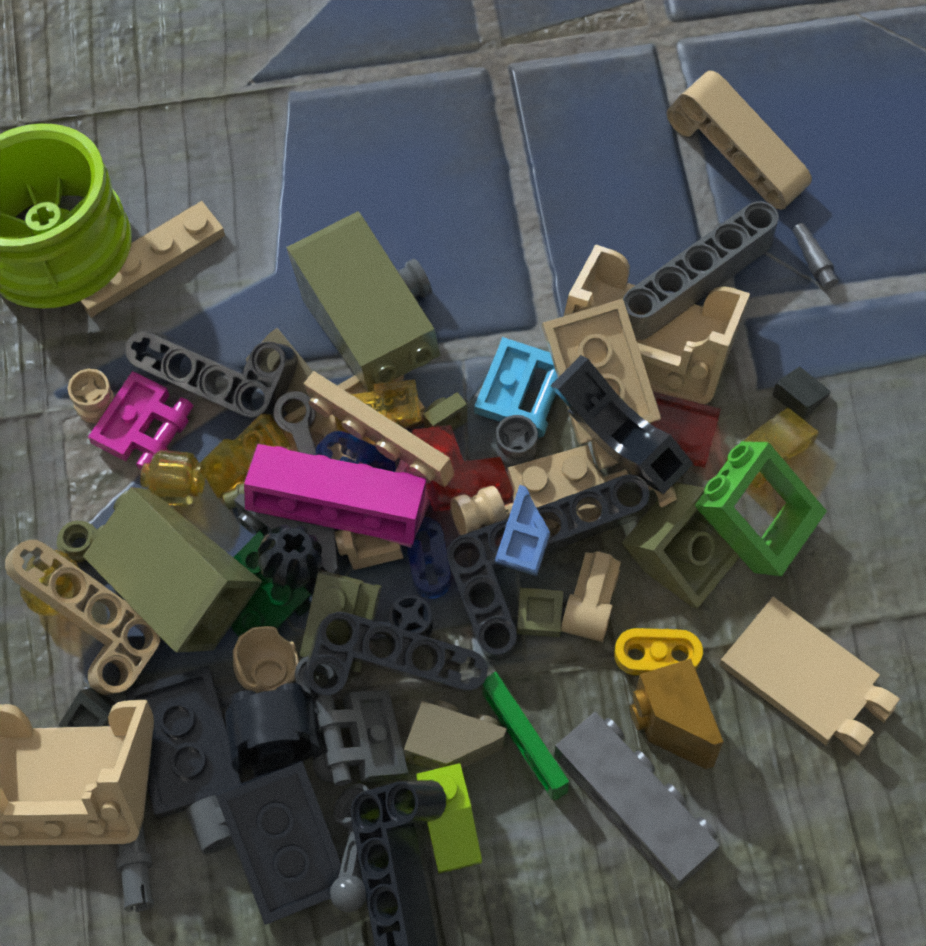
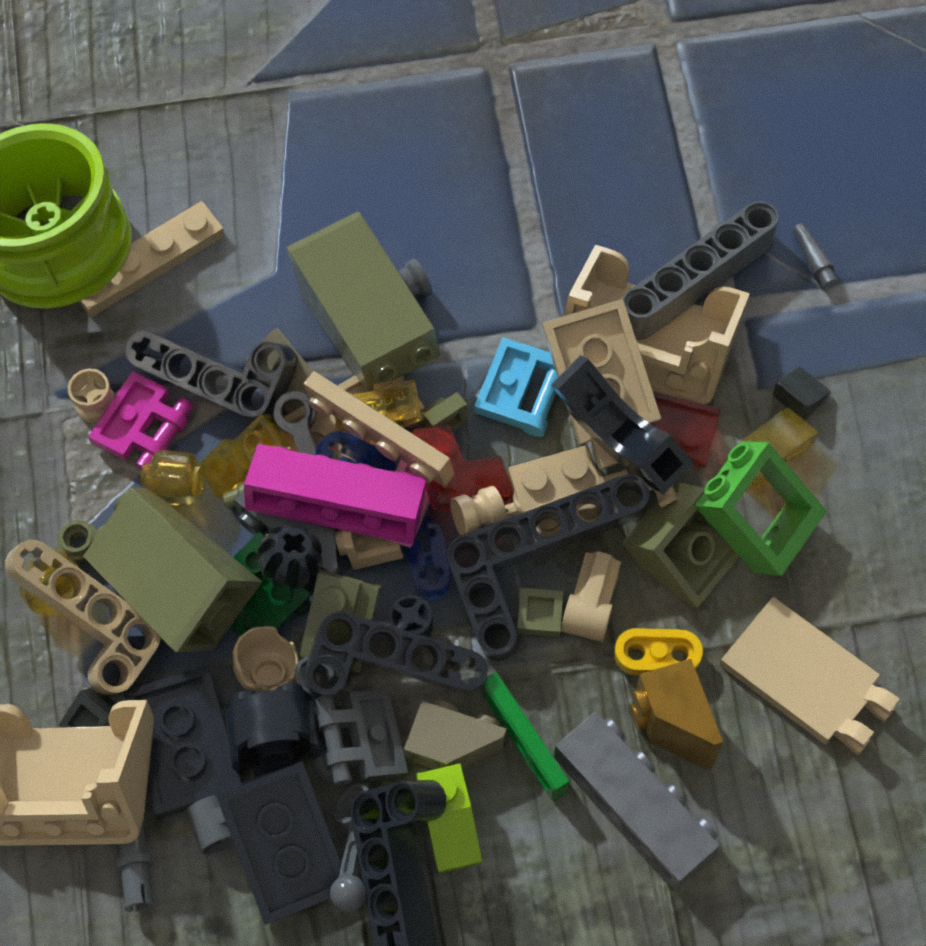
(516, 432): dark grey wheel -> none
(524, 536): medium blue tile -> none
(741, 137): tan beam -> none

